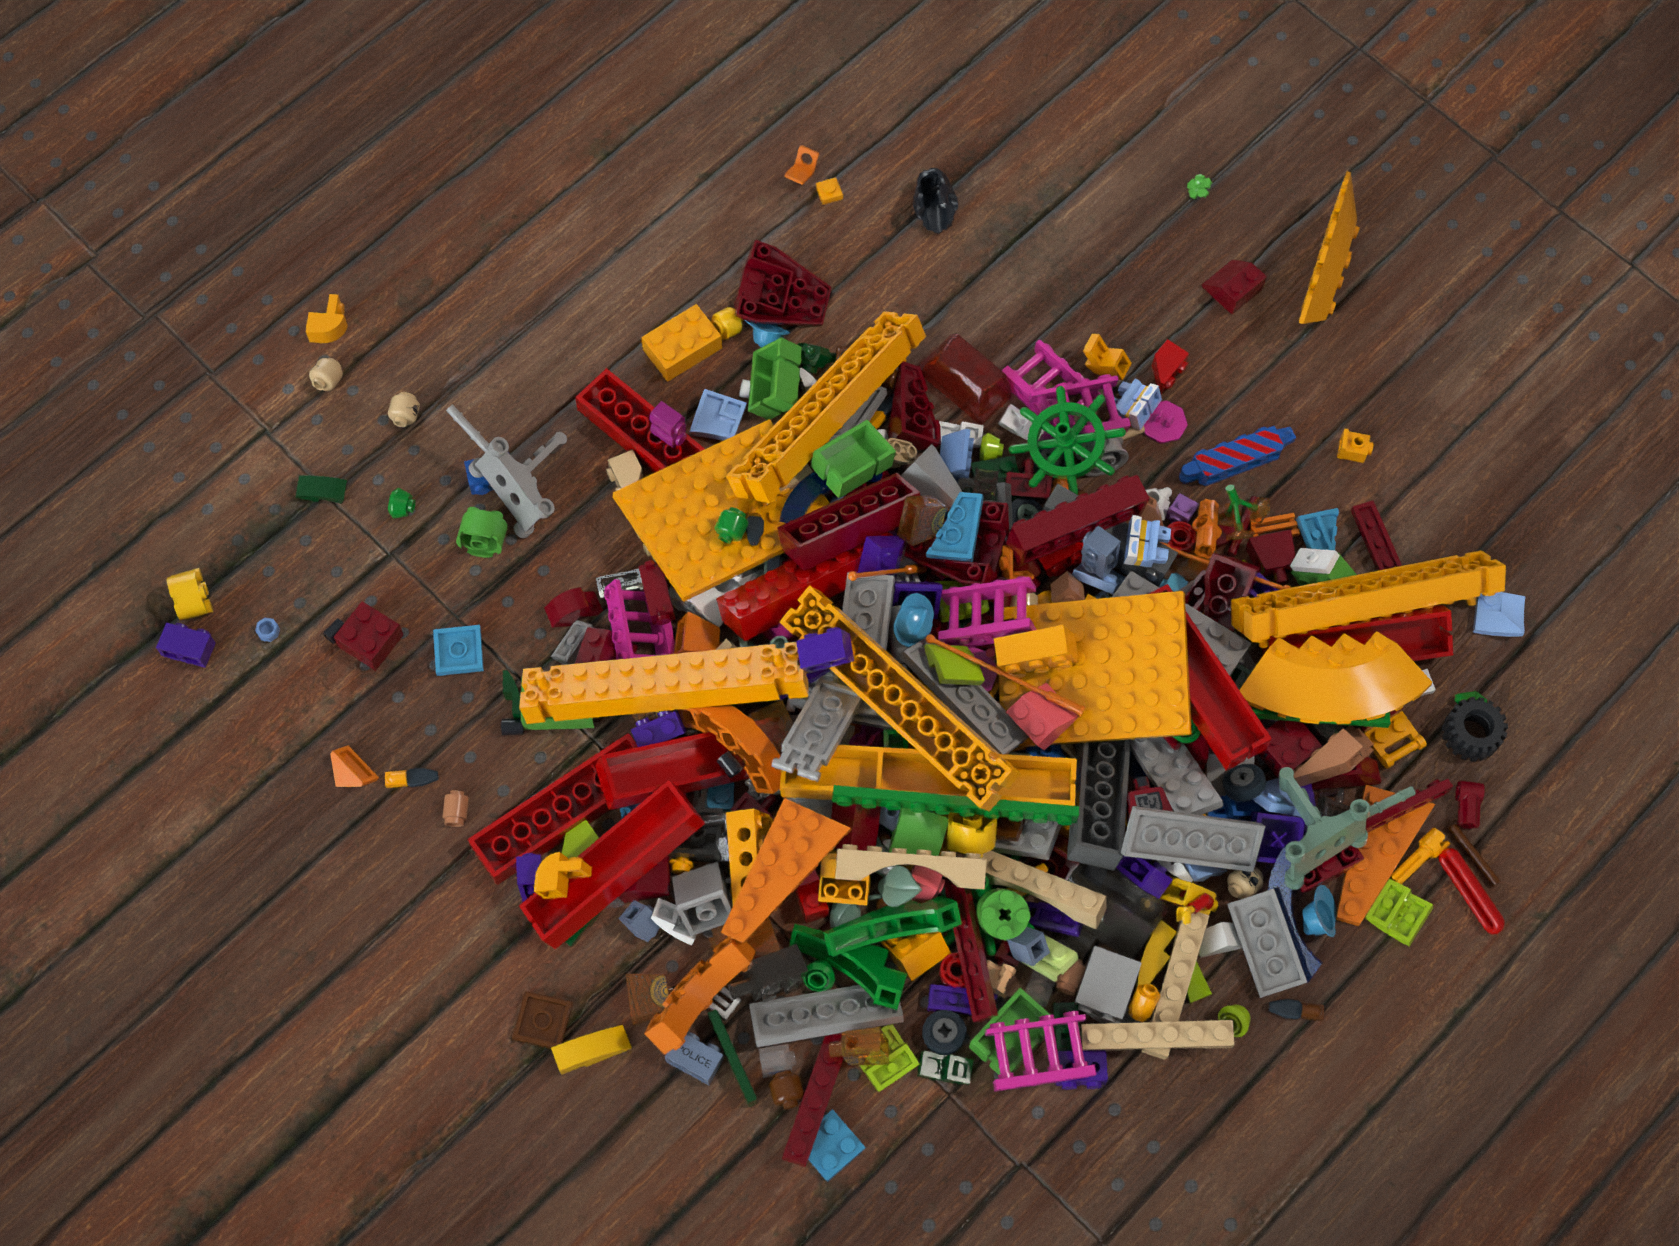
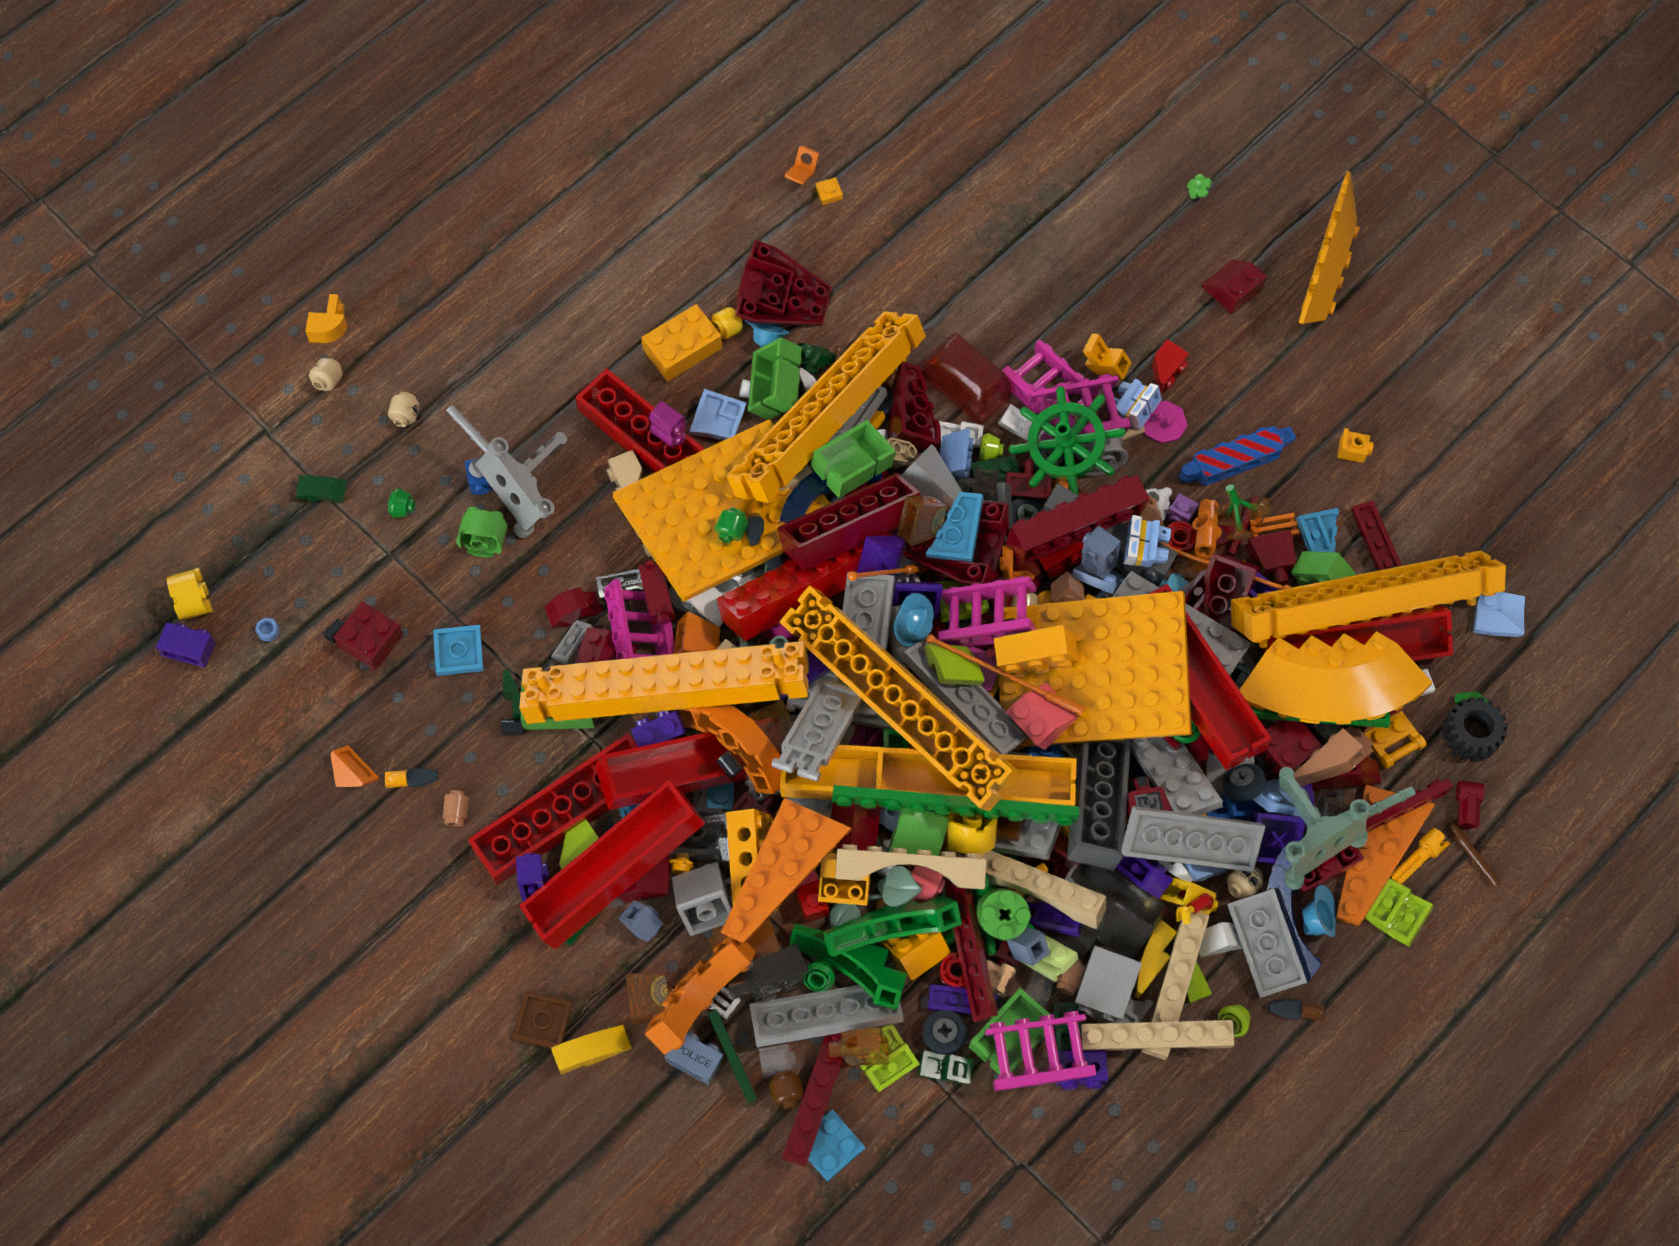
(554, 873): light orange brick -> none
(668, 918): white slope -> none
(825, 650): dark purple brick -> none
(935, 200): black hair -> none
(1143, 1002): light orange brick -> none
(1314, 560): white plate -> none
(1471, 891): red piece -> none

